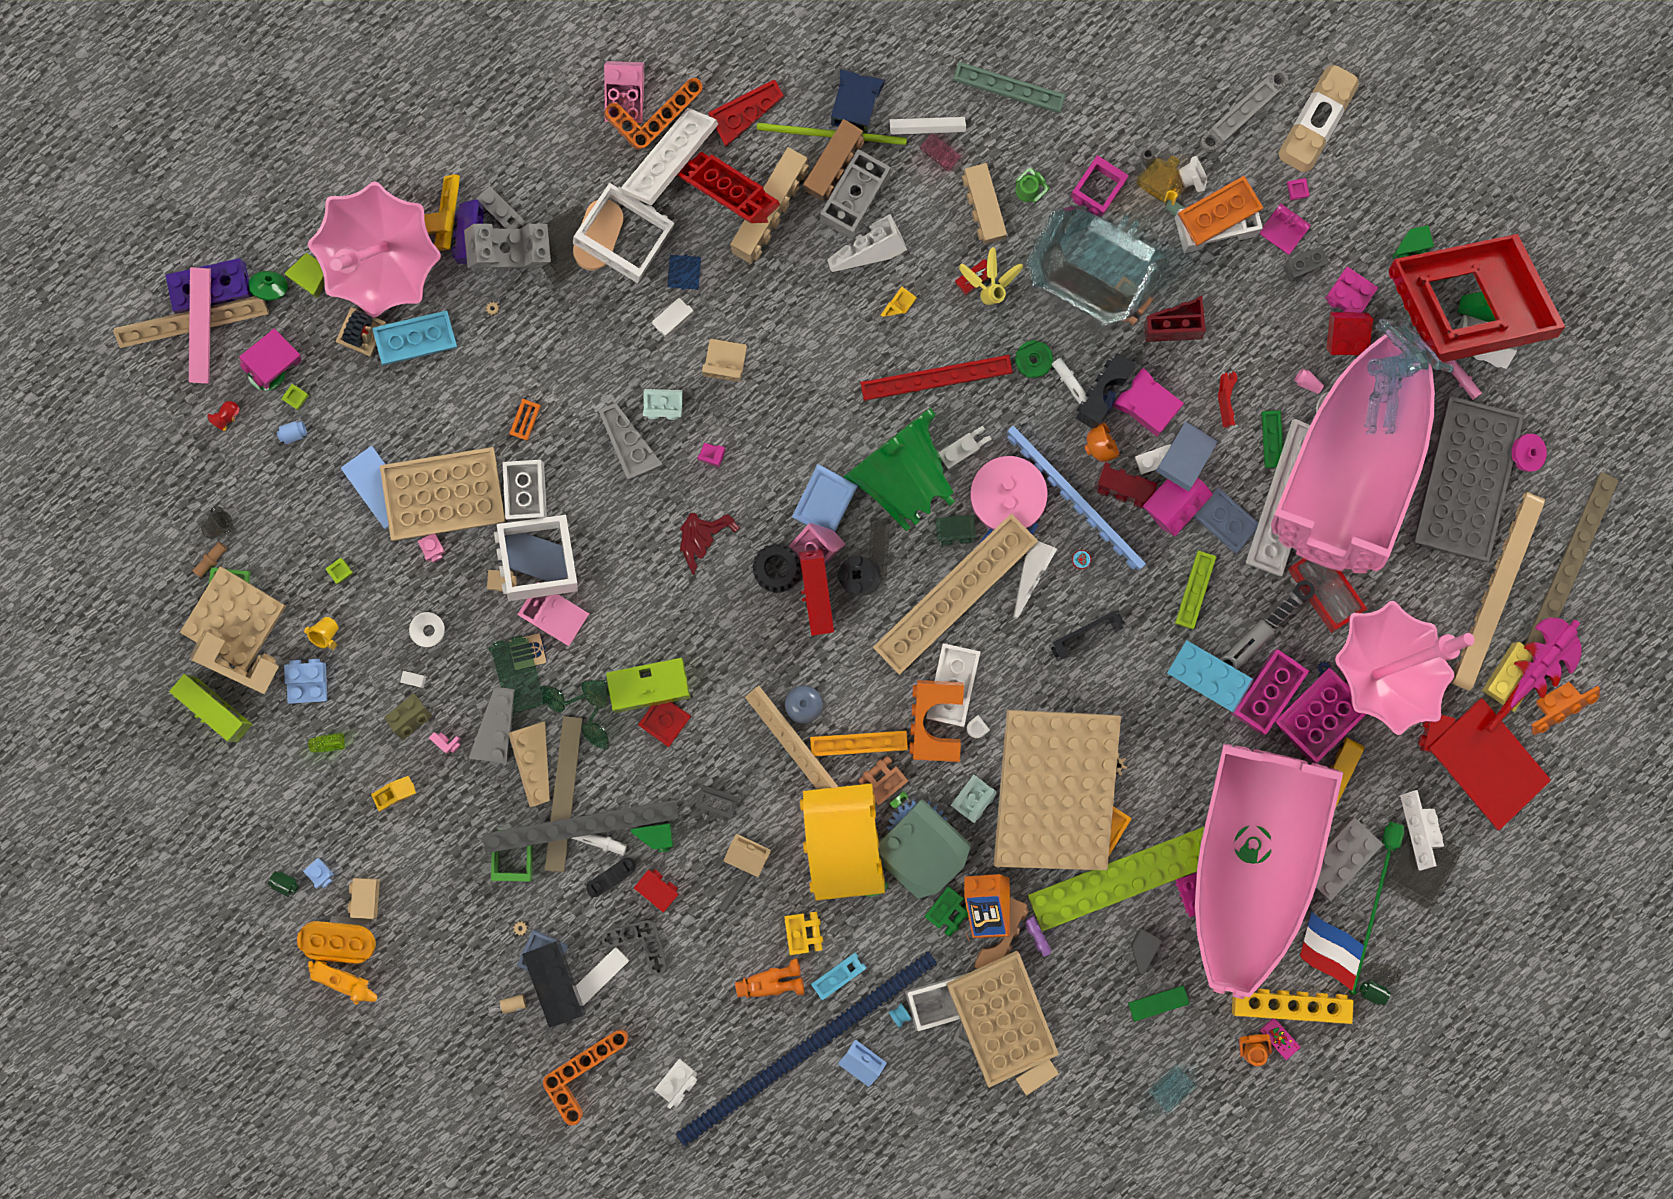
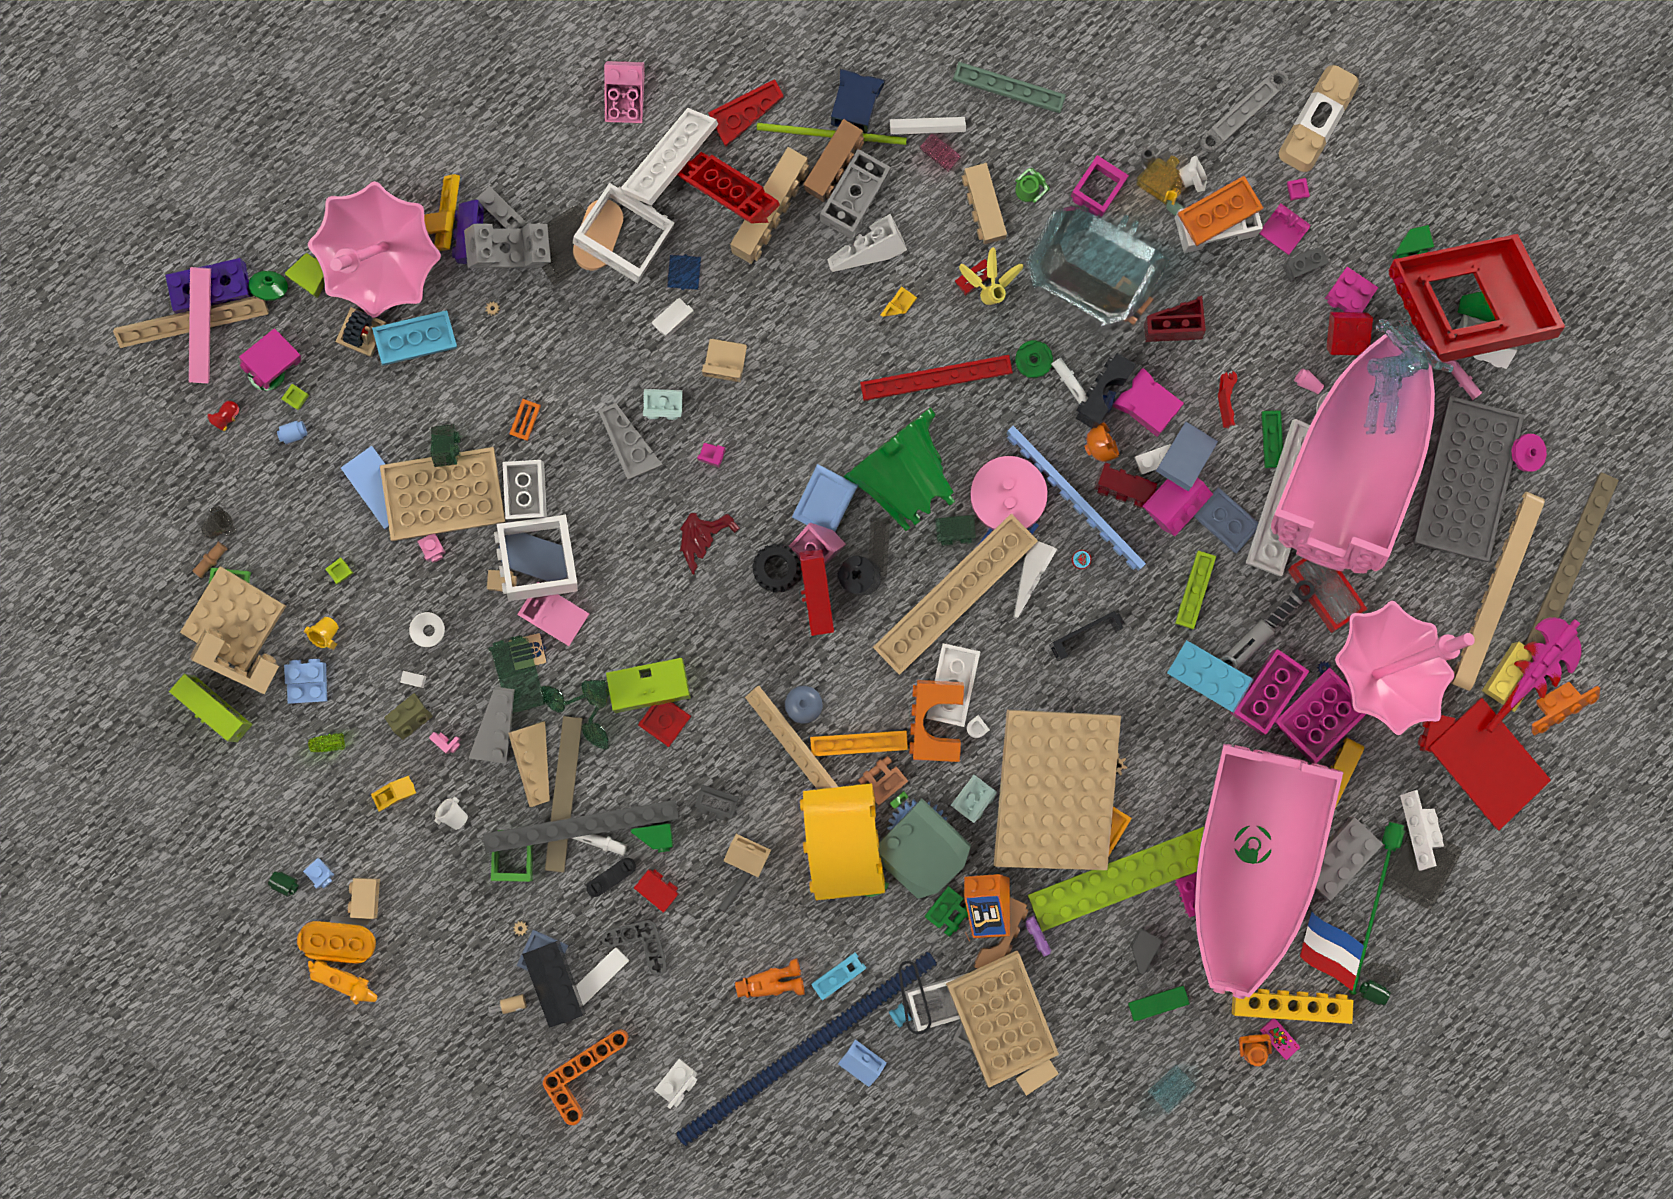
(445, 445): none -> clear green brick
(451, 814): none -> white piece
(657, 118): orange beam -> none
(797, 934): yellow plate -> none
(904, 1000): none -> black piece
(962, 448): white hinge -> none

